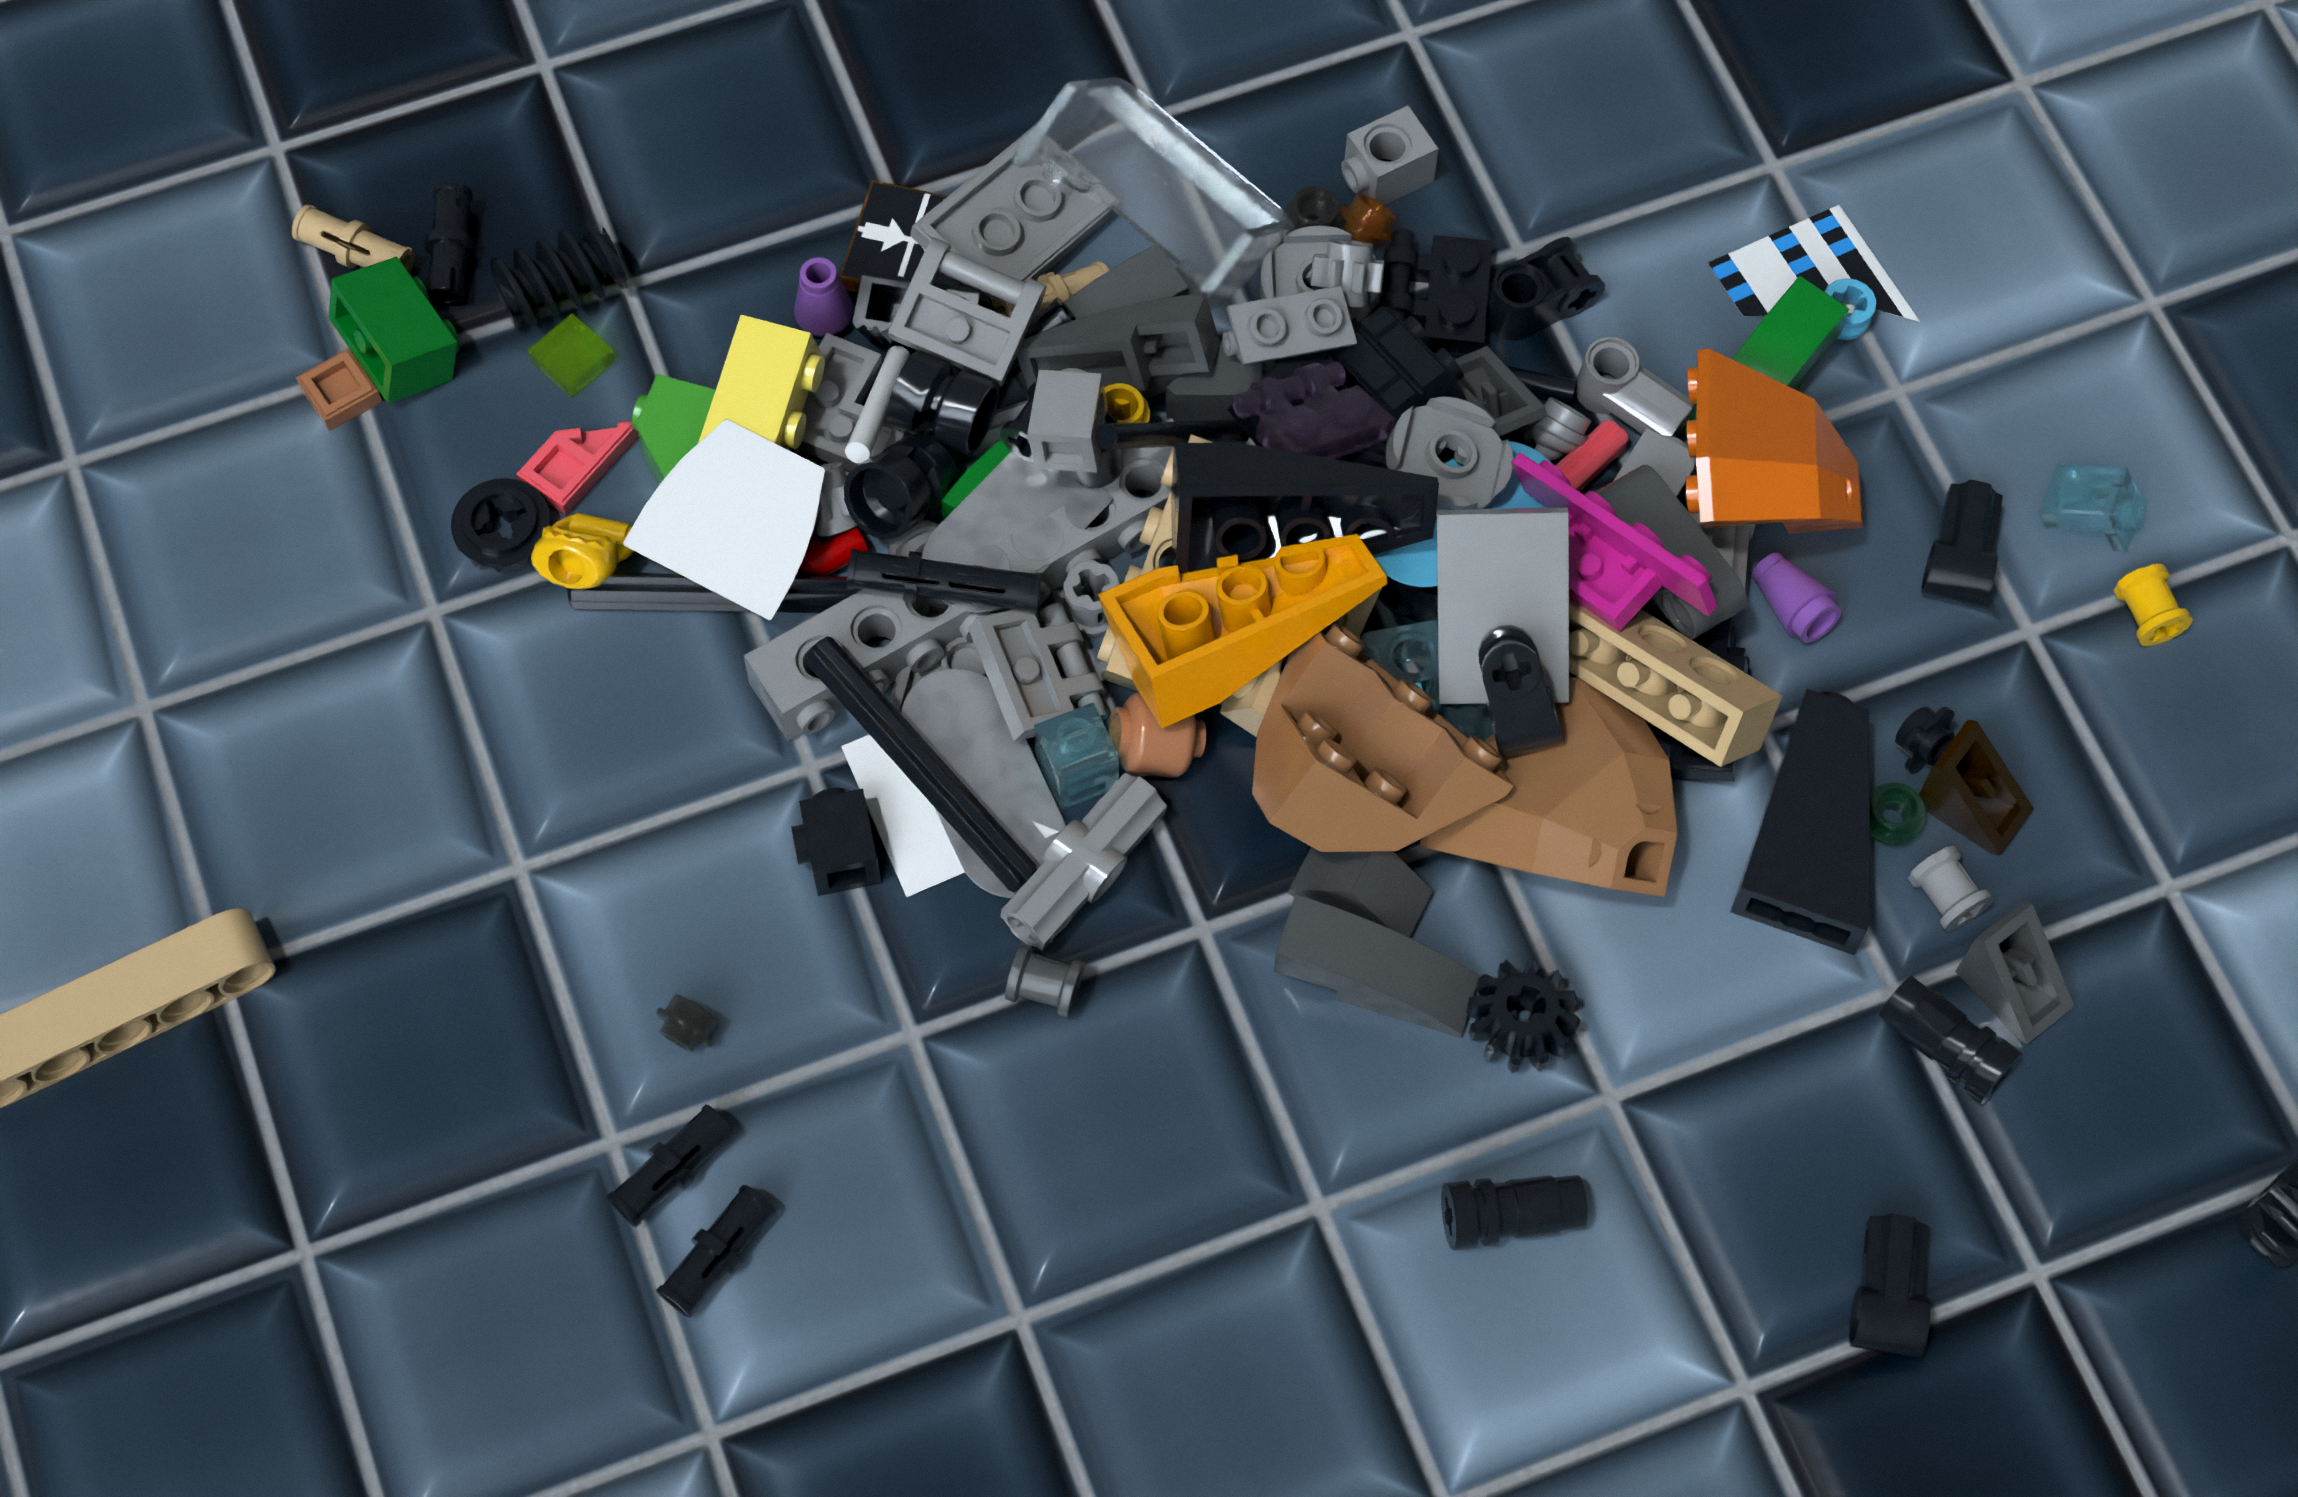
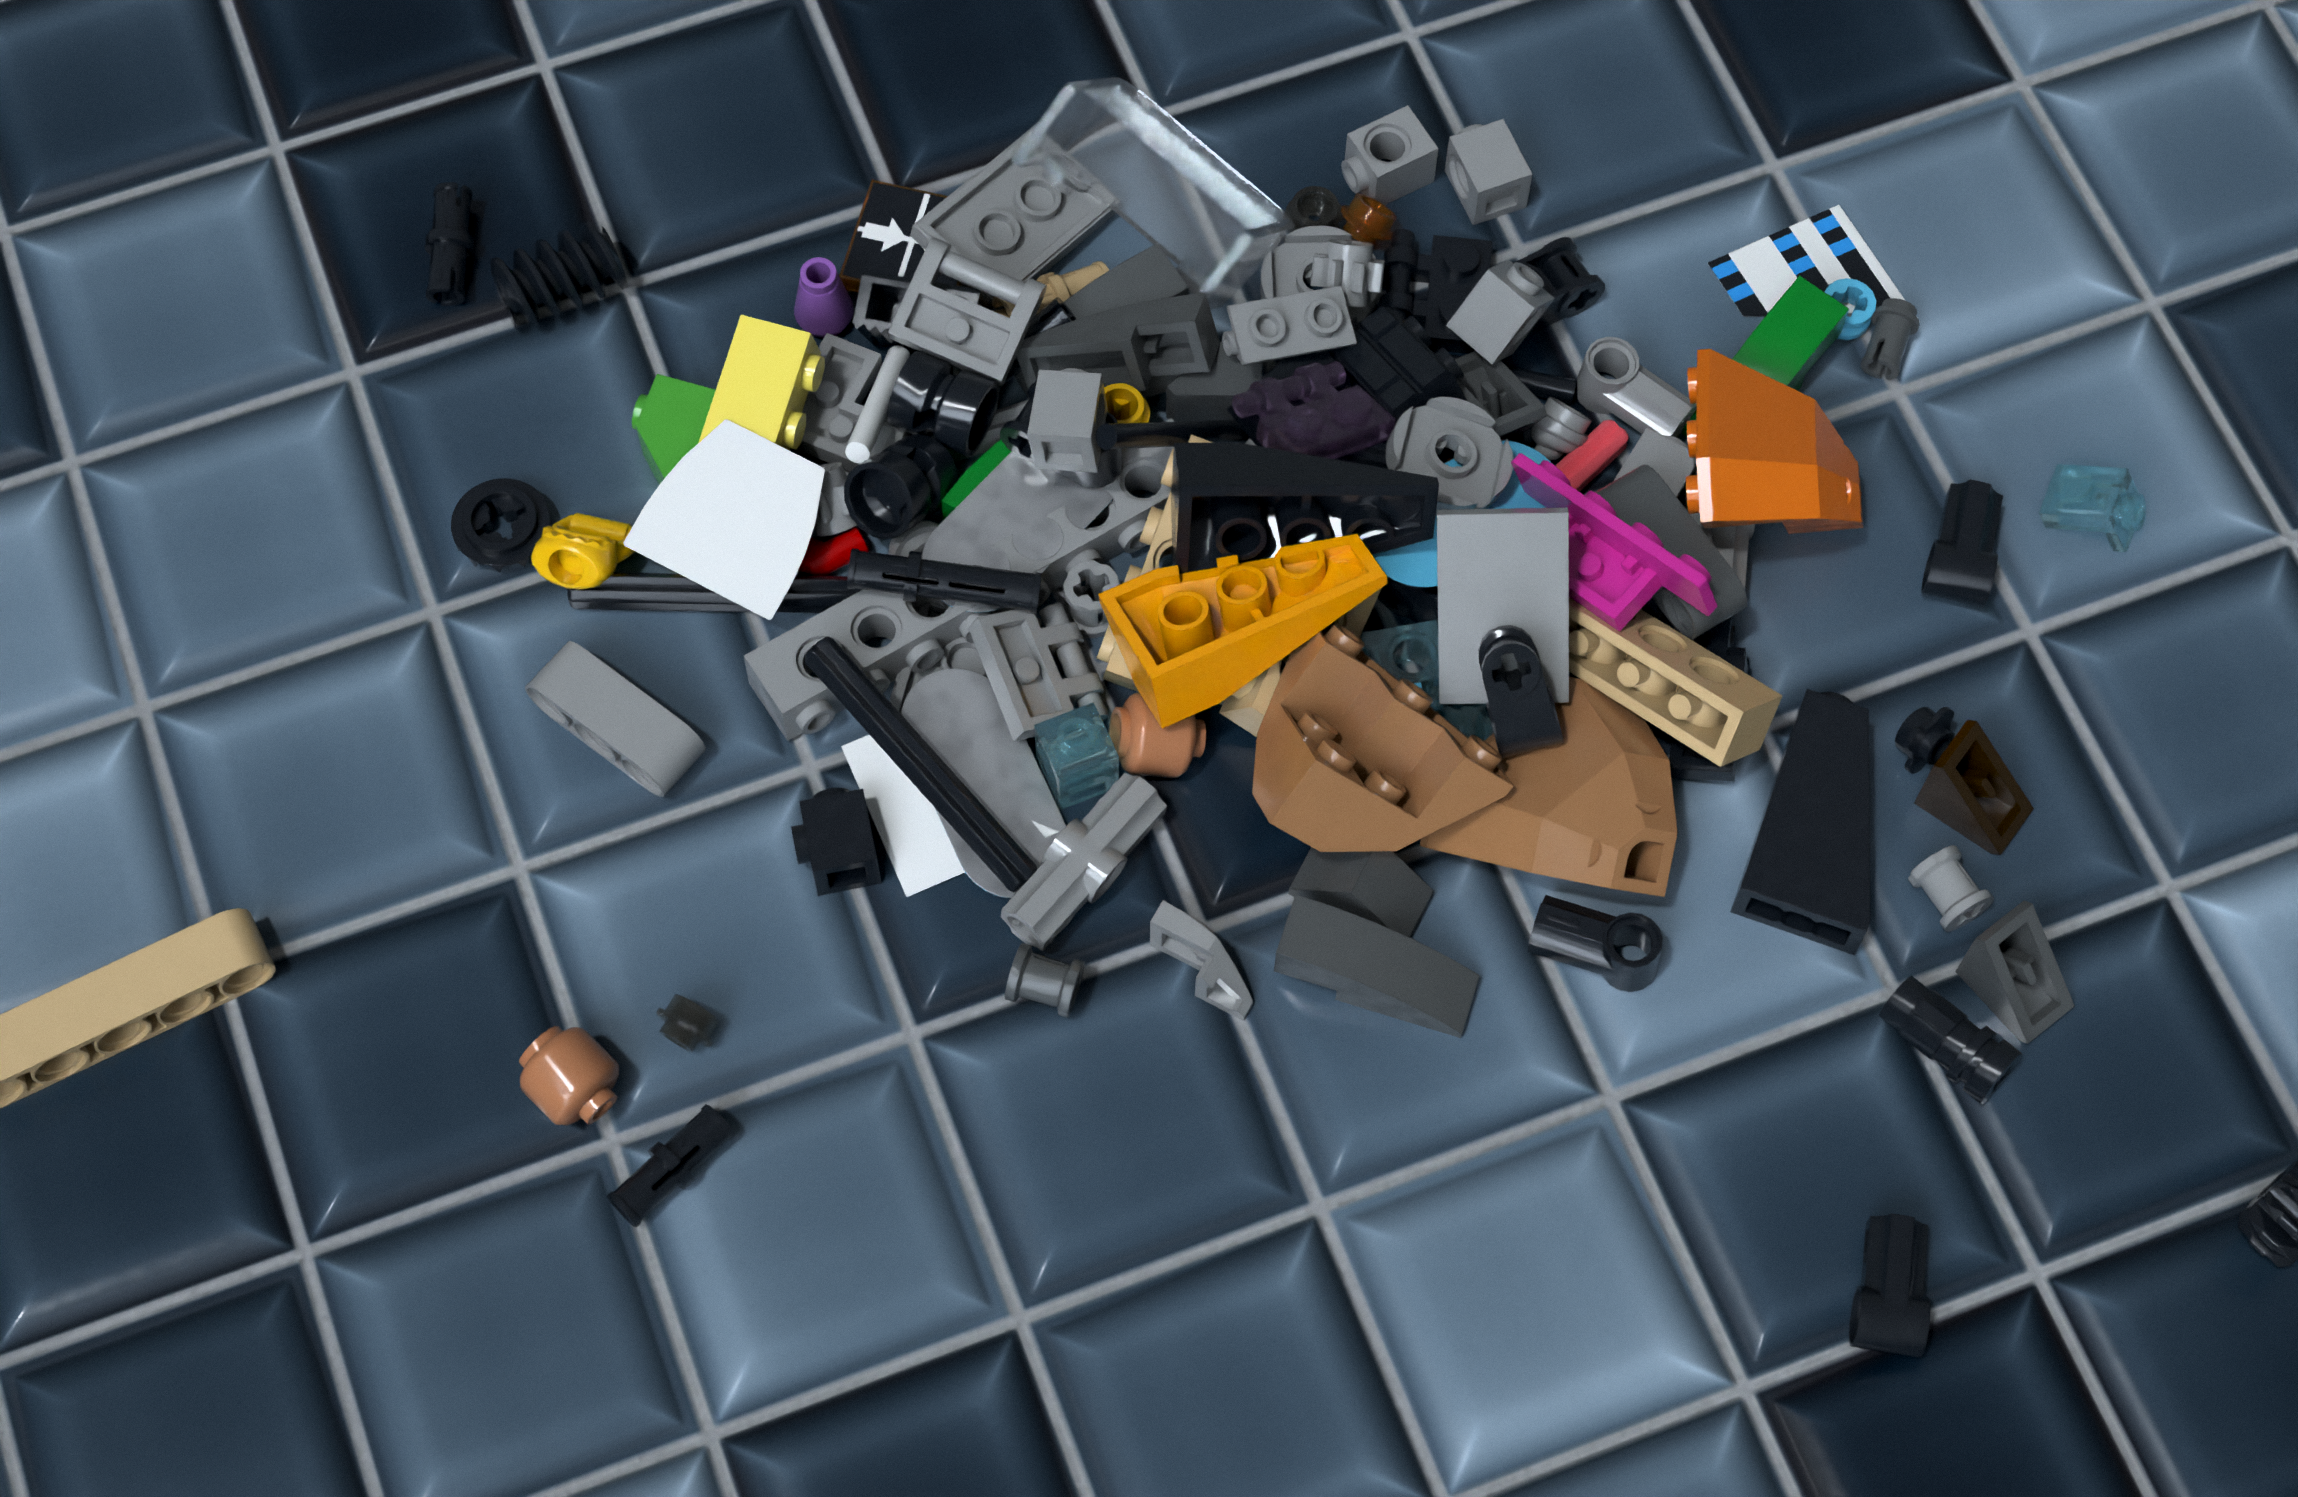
(323, 232): tan pin -> none
(339, 389): nougat tile -> none
(393, 329): green brick -> none
(569, 1076): none -> nougat head
(571, 355): clear neon green tile -> none
(574, 462): coral tile -> none
(615, 718): none -> light grey beam
(716, 1251): black pin -> none
(1195, 945): none -> light grey slope
(1488, 171): none -> light grey brick
(1501, 310): none -> light grey brick
(1511, 1209): black axle -> none
(1548, 1019): black gear -> none
(1590, 939): none -> black piece
(1798, 599): medium lavender cone -> none
(1893, 326): none -> dark grey pin
(1905, 802): clear green plate -> none
(2152, 605): yellow bush -> none

